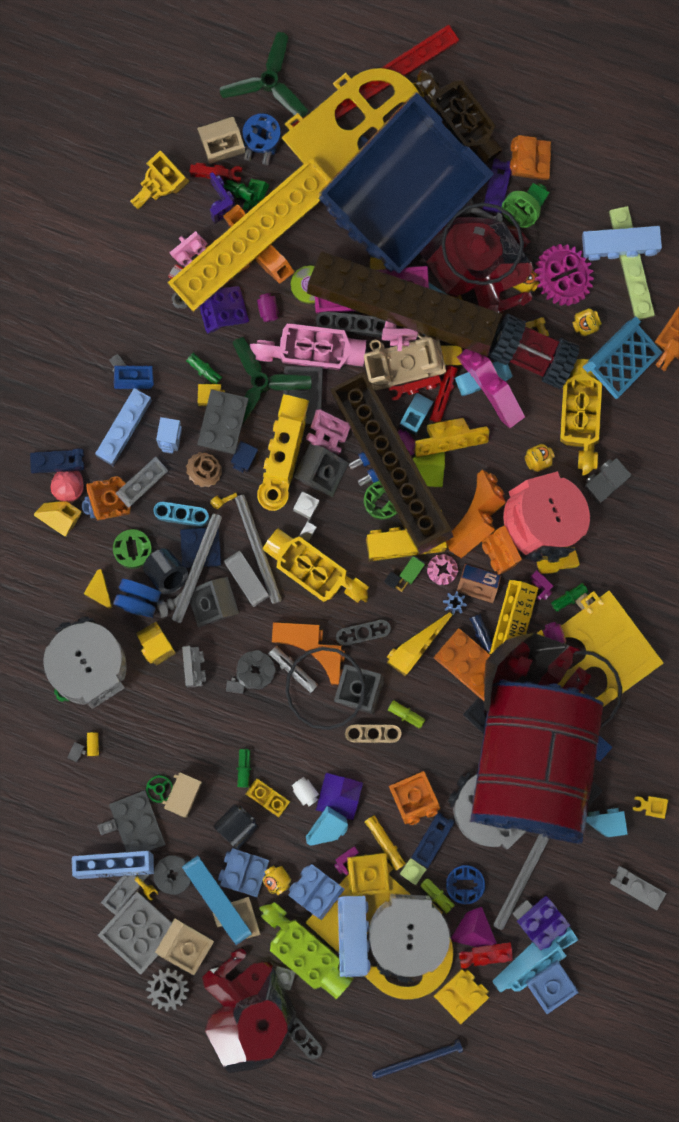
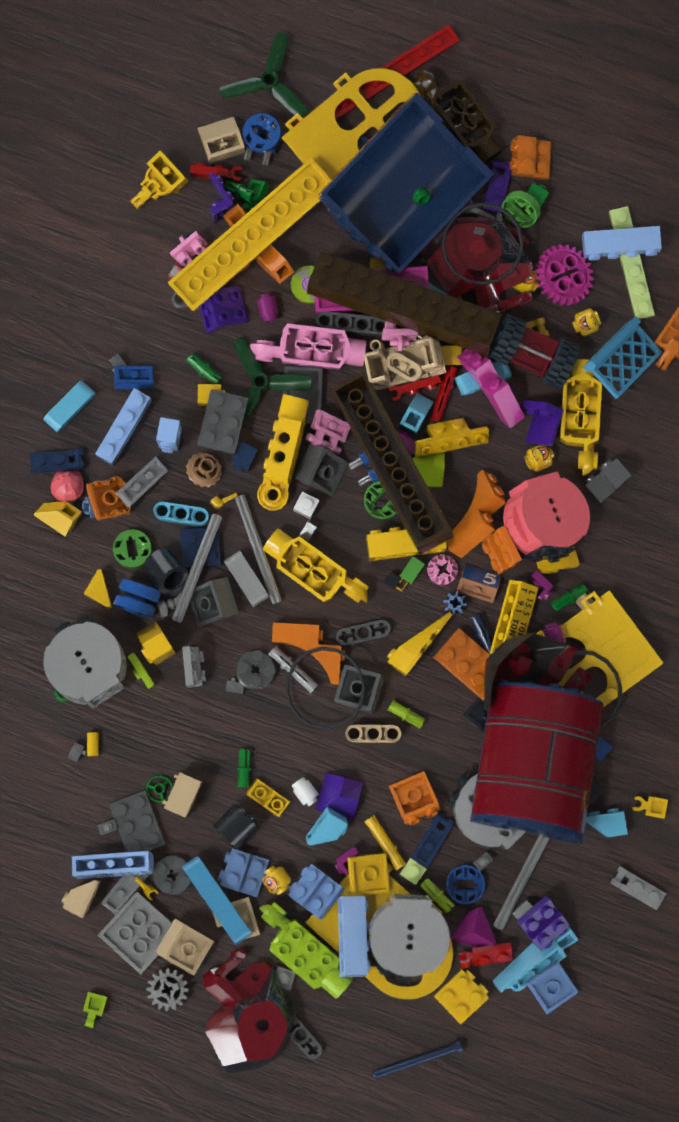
(69, 406): none -> medium azure beam
(80, 898): none -> tan slope
(94, 1006): none -> lime plate
(140, 671): none -> lime plate
(404, 367): none -> tan plate
(421, 196): none -> green plate
(483, 861): none -> flat silver piece
(543, 423): none -> dark purple bracket

